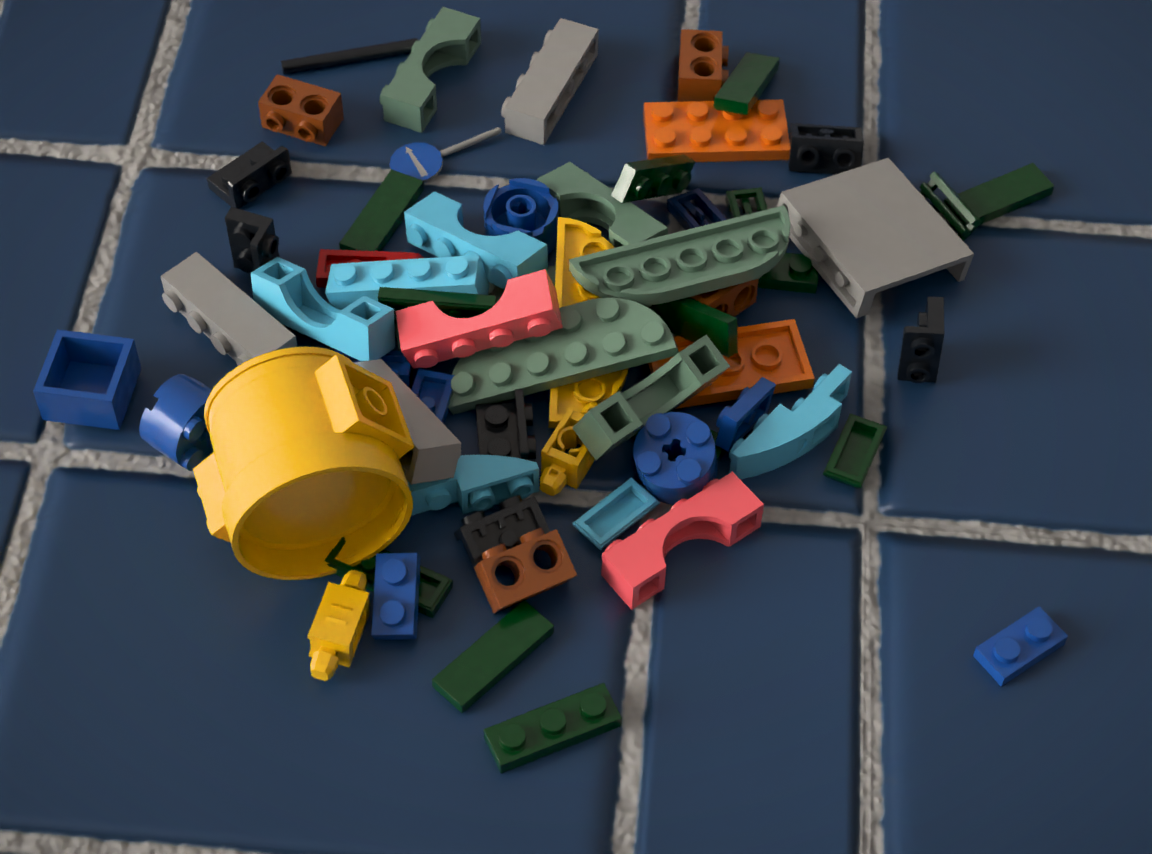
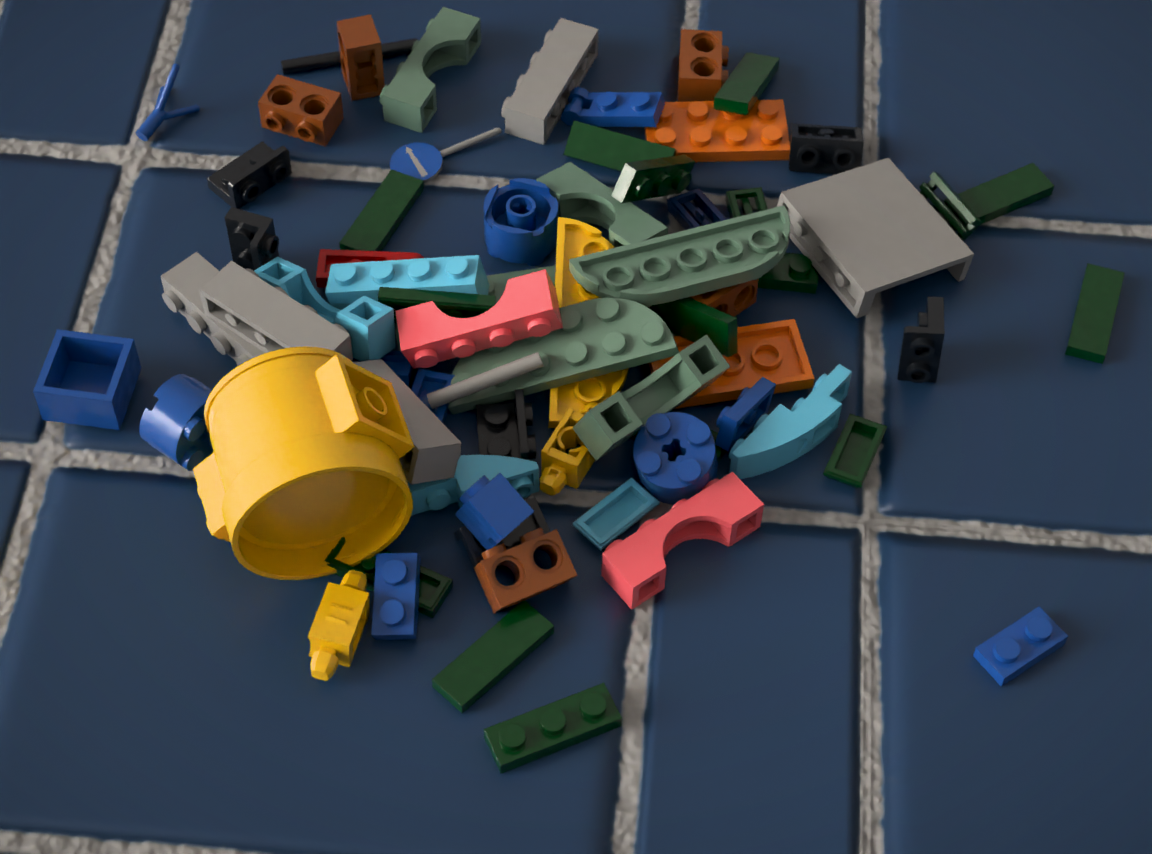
(158, 115): none -> blue plant
(267, 314): none -> light grey brick
(361, 57): none -> dark orange brick
(438, 228): medium azure arch -> none
(485, 380): none -> light grey bar
(492, 510): none -> blue brick
(610, 148): none -> dark green tile
(613, 108): none -> blue plate
(1095, 313): none -> dark green tile

